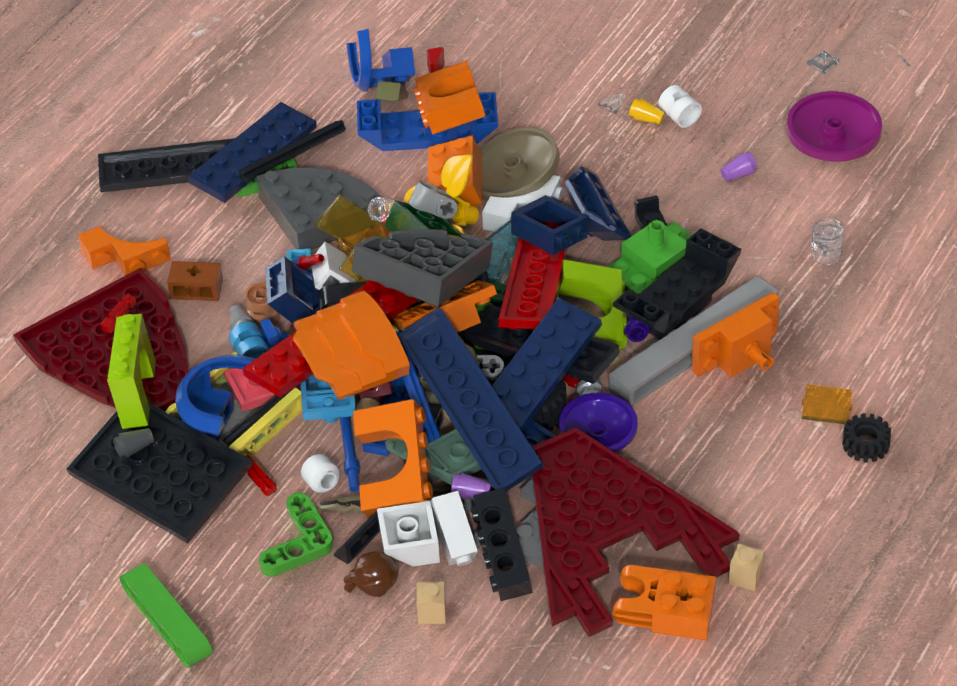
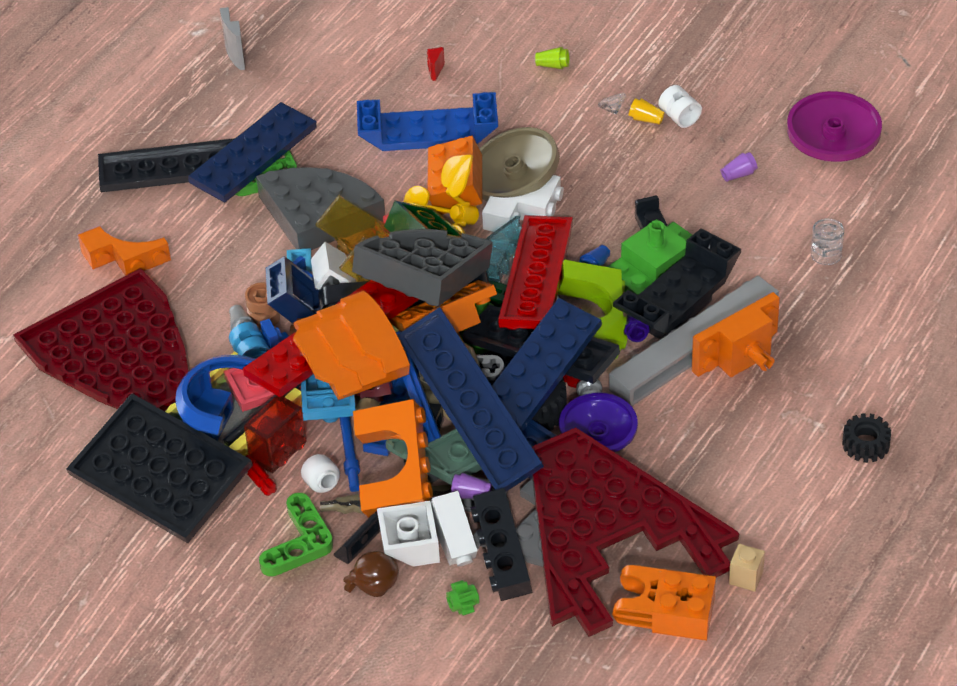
(121, 309): red axle -> none
(129, 364): lime arch -> none
(132, 442): dark grey cone -> none
(166, 615): bright green beam -> none
(195, 281): dark orange brick -> none
(232, 39): none -> light grey slope
(275, 433): none -> clear red brick
(291, 151): black axle -> none
(306, 262): red piece -> none
(375, 208): clear brick -> none
(391, 91): olive slope -> none
(397, 64): blue piece -> none
(430, 198): light grey piece -> none
(431, 603): tan brick -> none
(448, 98): orange arch -> none
(462, 598): none -> bright green gear
(530, 219): dark blue window -> none
(553, 58): none -> lime cone
(593, 201): dark blue wedge -> none
(597, 256): none -> blue cone
(823, 62): clear slope -> none
(826, 404): clear yellow piece -> none

